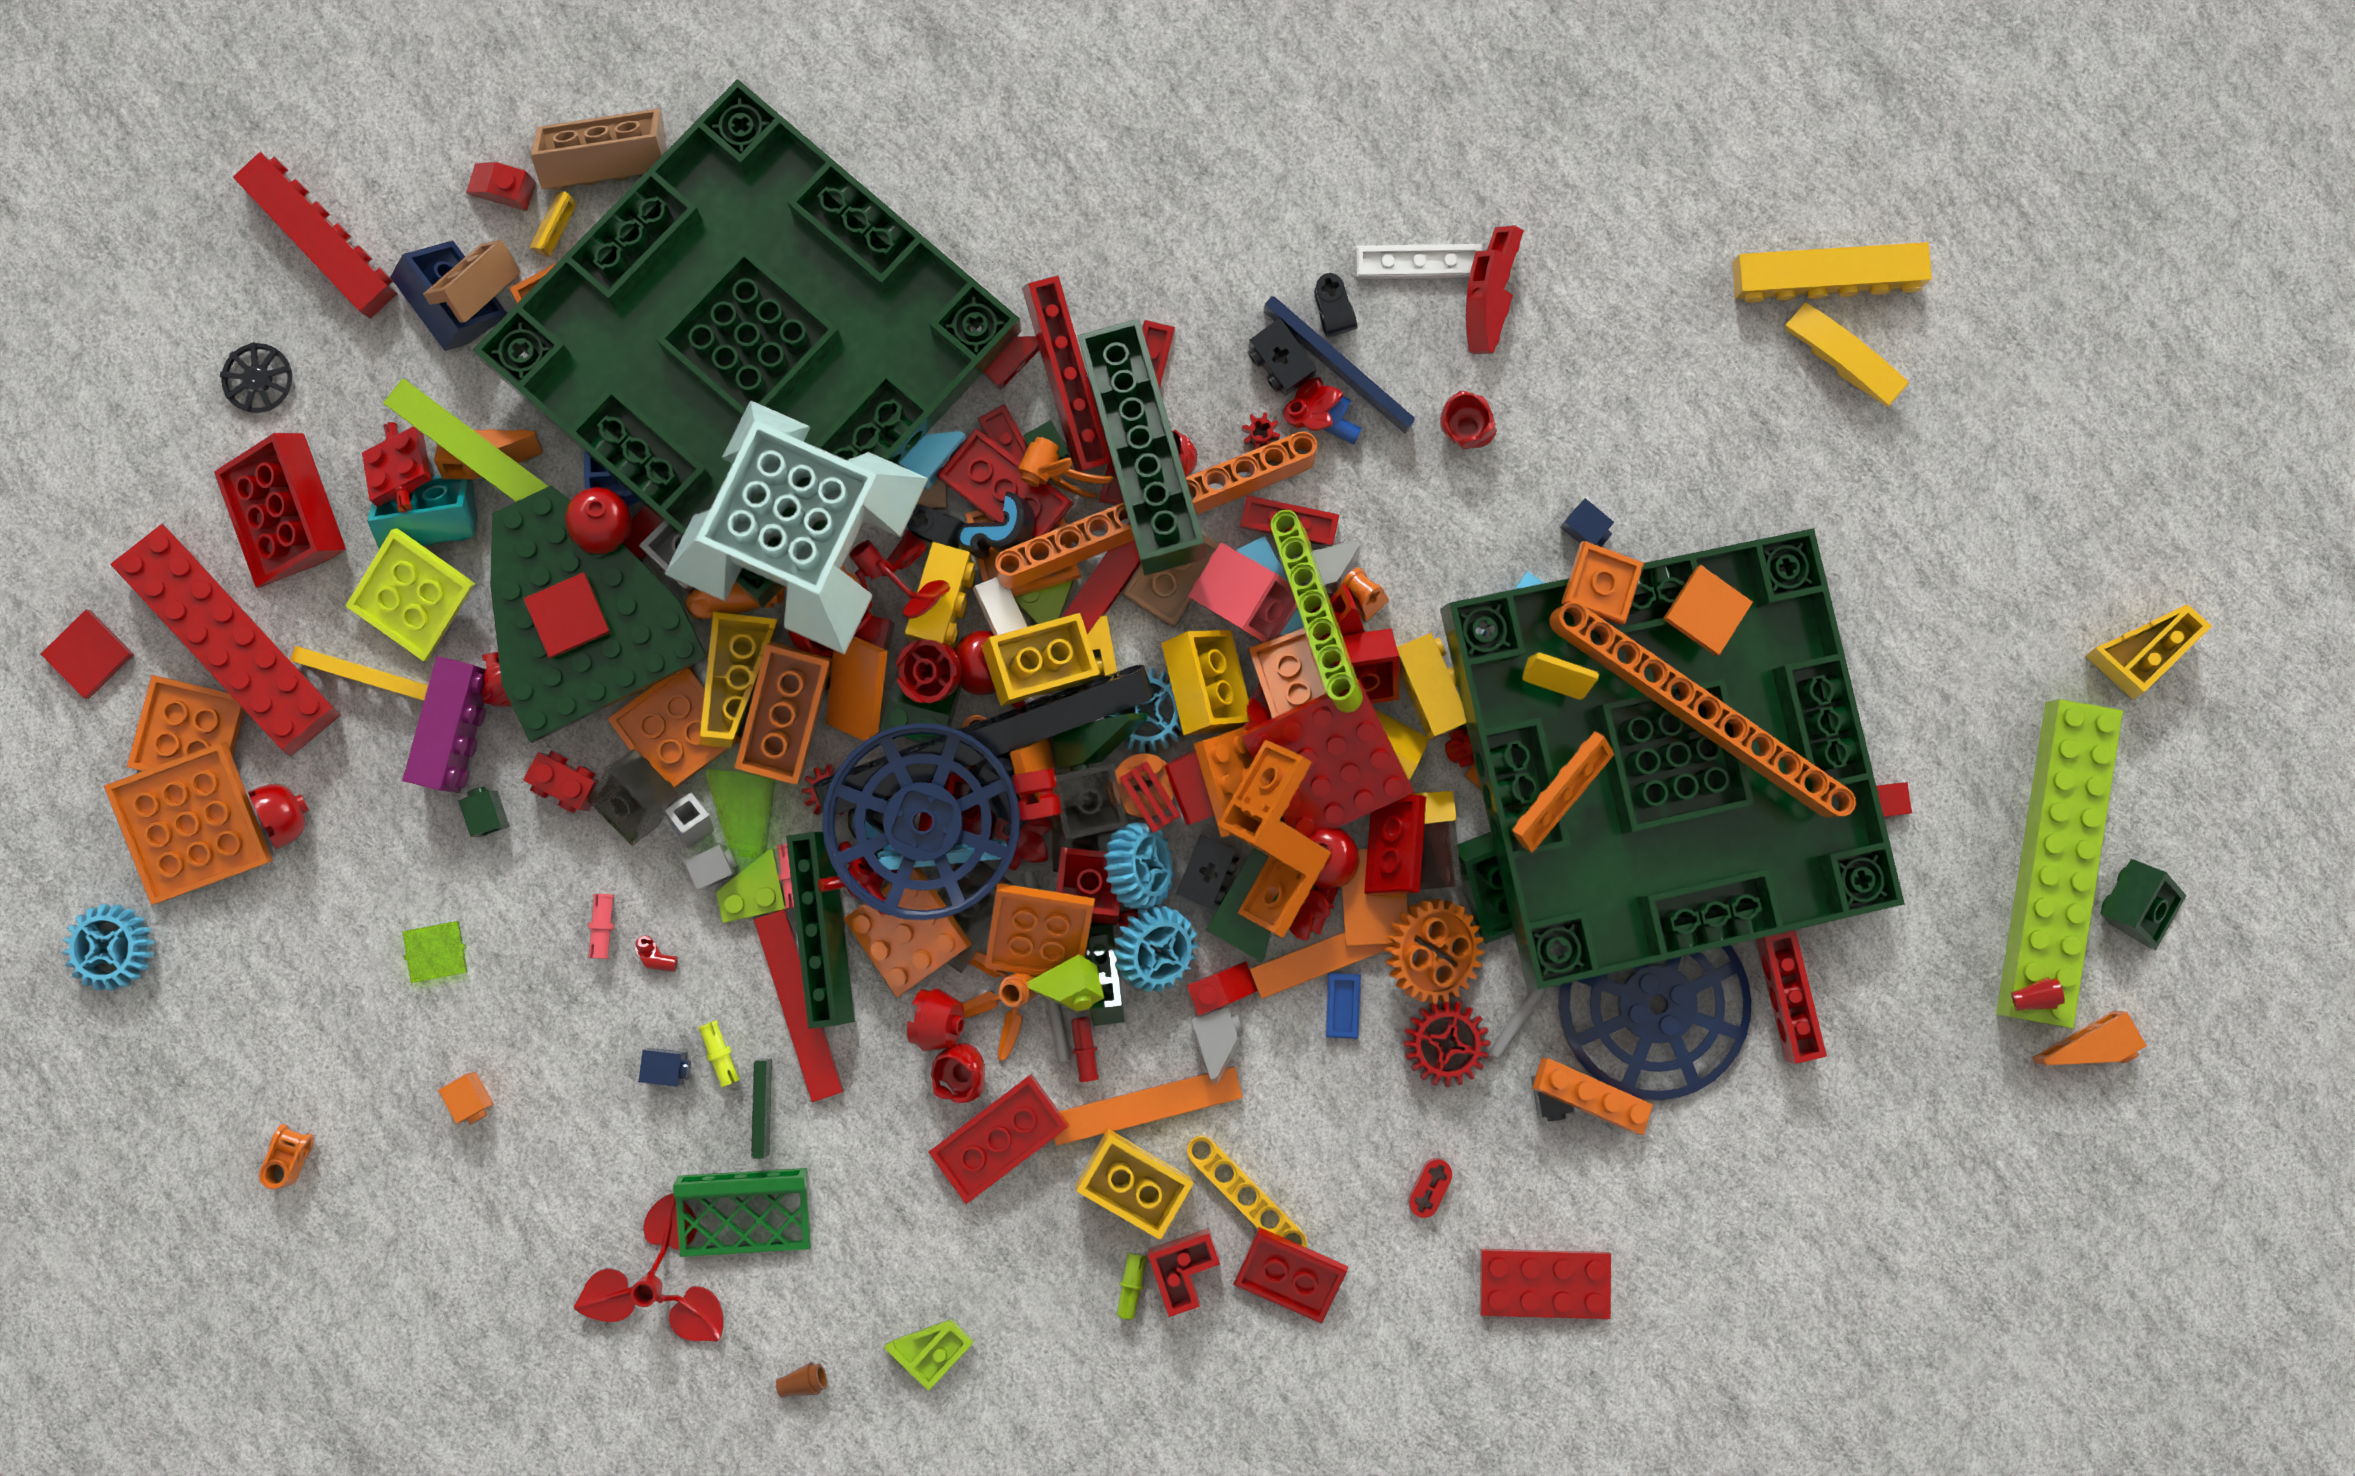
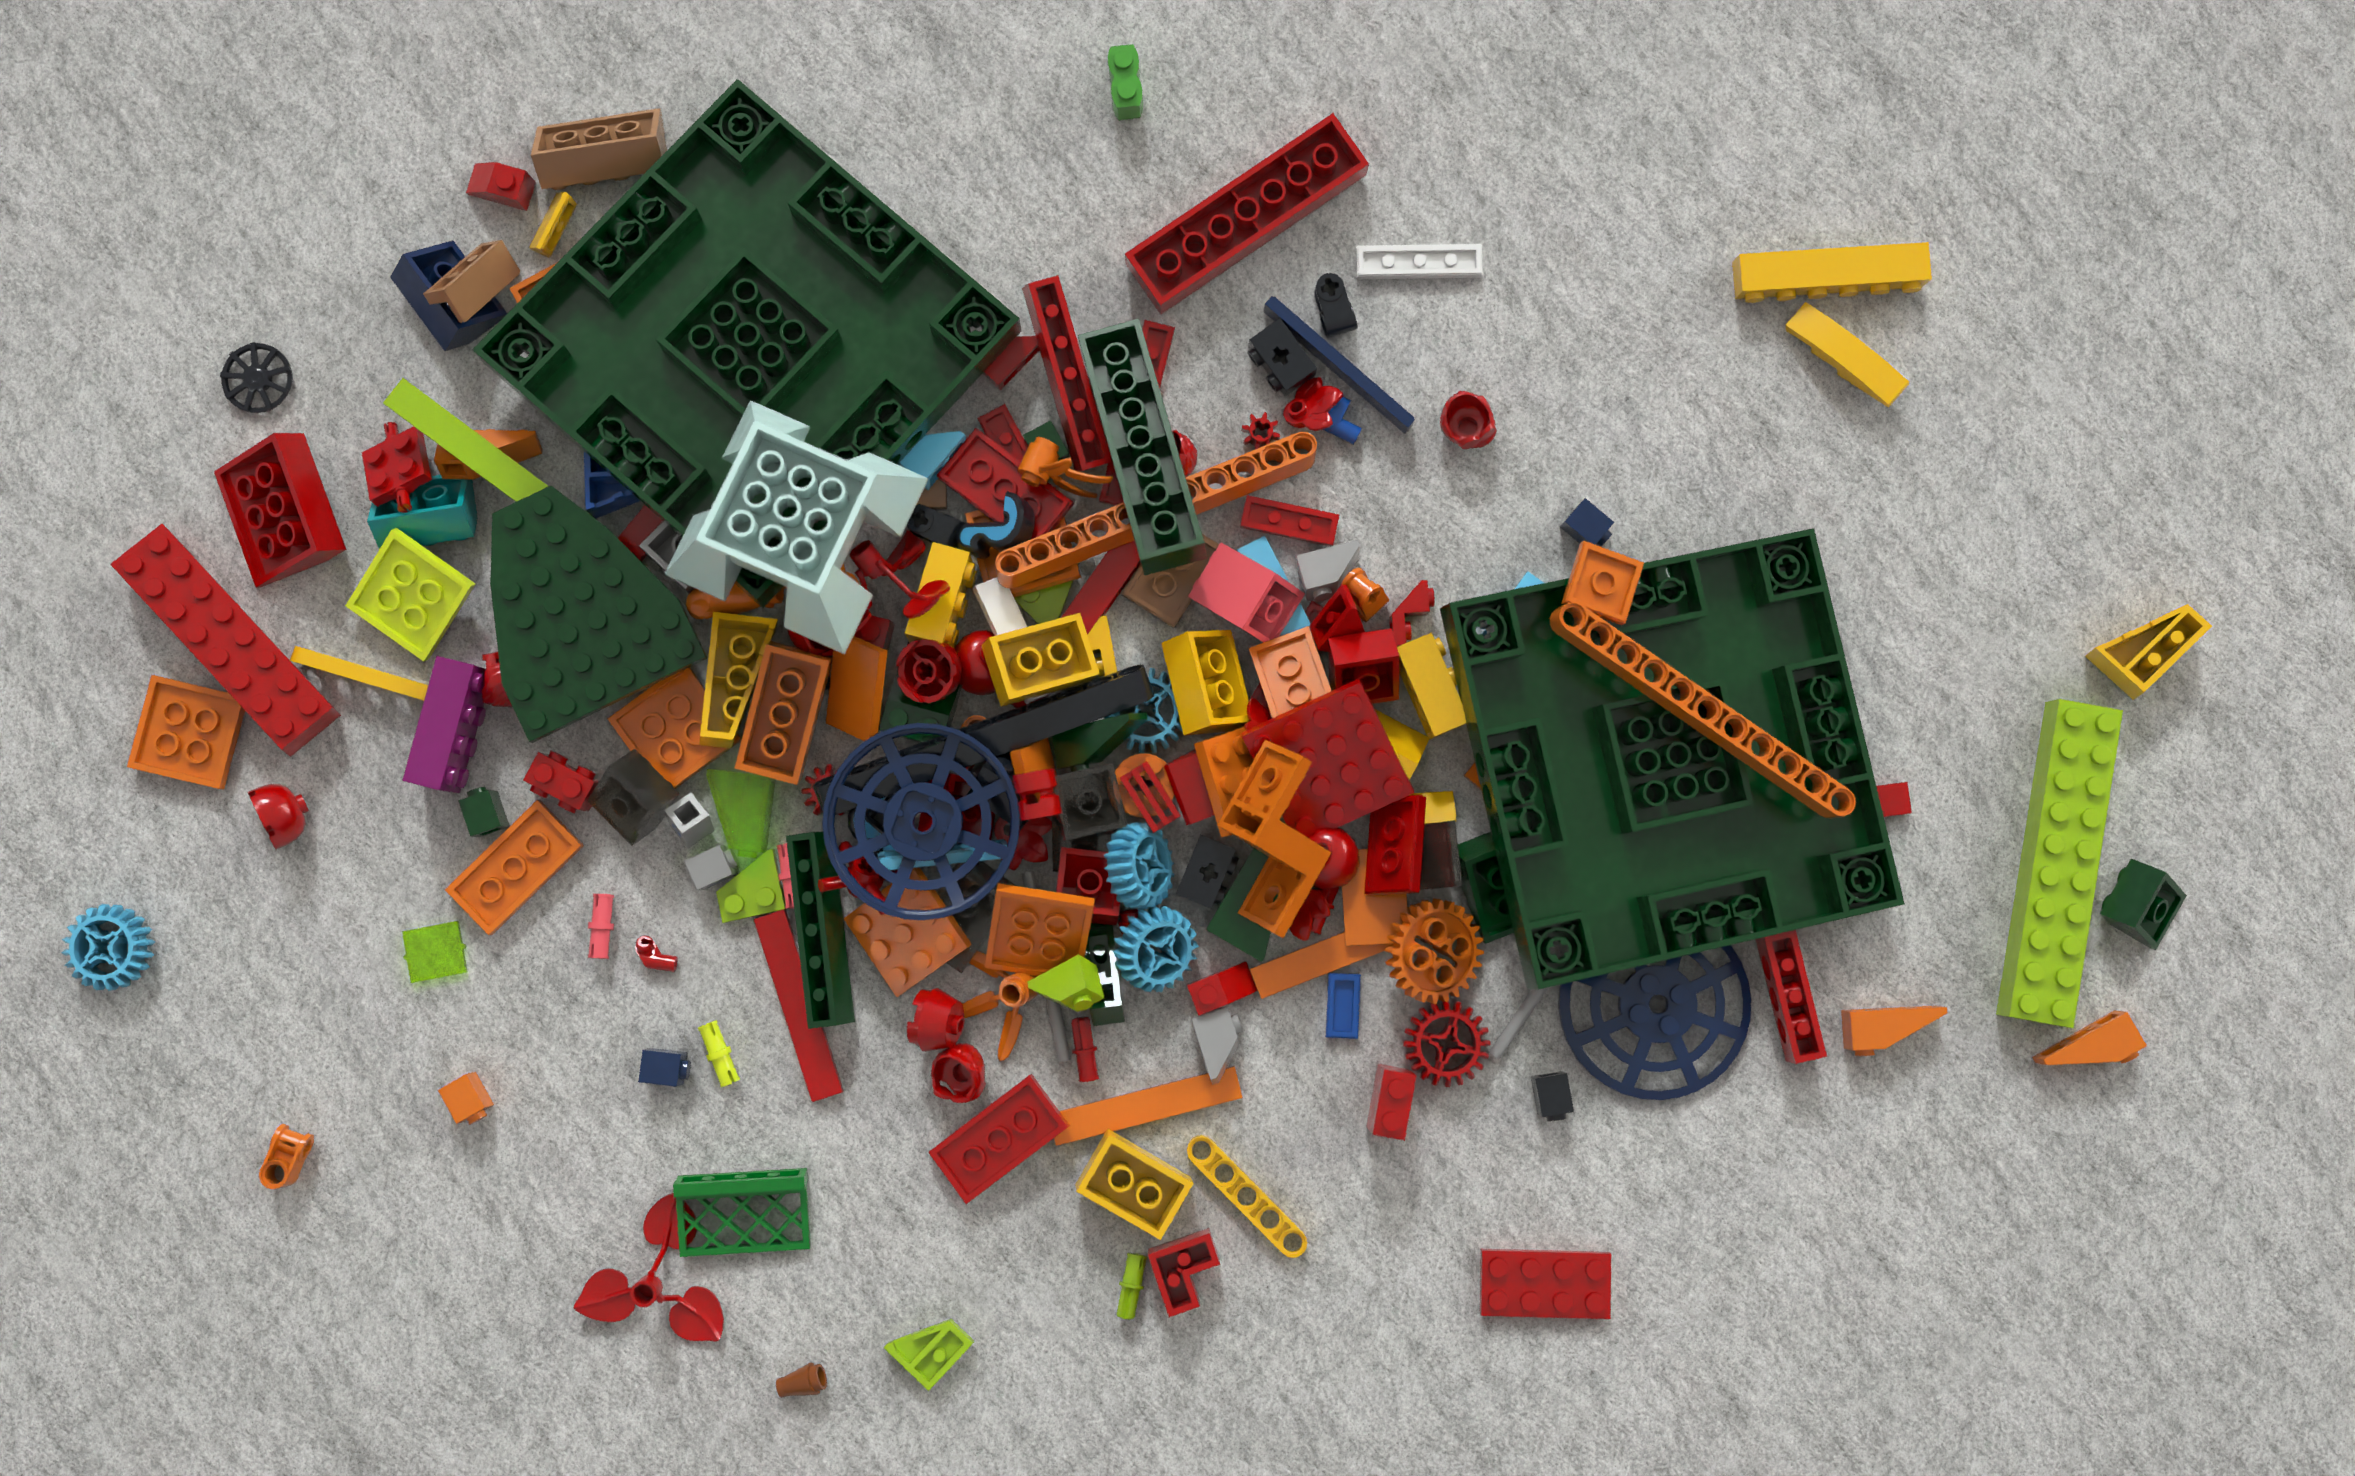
(87, 654): red tile -> none
(188, 823): orange plate -> none
(315, 235): red brick -> none
(514, 867): none -> orange plate
(567, 615): red tile -> none
(598, 520): red cylinder -> none
(761, 1108): dark green tile -> none
(1126, 86): none -> bright green brick
(1246, 213): none -> red brick
(1290, 1275): red tile -> none
(1322, 621): lime beam -> none
(1391, 1102): none -> red brick
(1415, 604): none -> red slope
(1437, 1191): red beam -> none
(1459, 748): red gear -> none
(1486, 294): red slope -> none
(1559, 676): yellow slope -> none
(1563, 791): orange plate -> none
(1592, 1096): orange plate -> none
(1708, 610): orange tile -> none
(1882, 1027): none -> orange slope
(2039, 995): red cone -> none

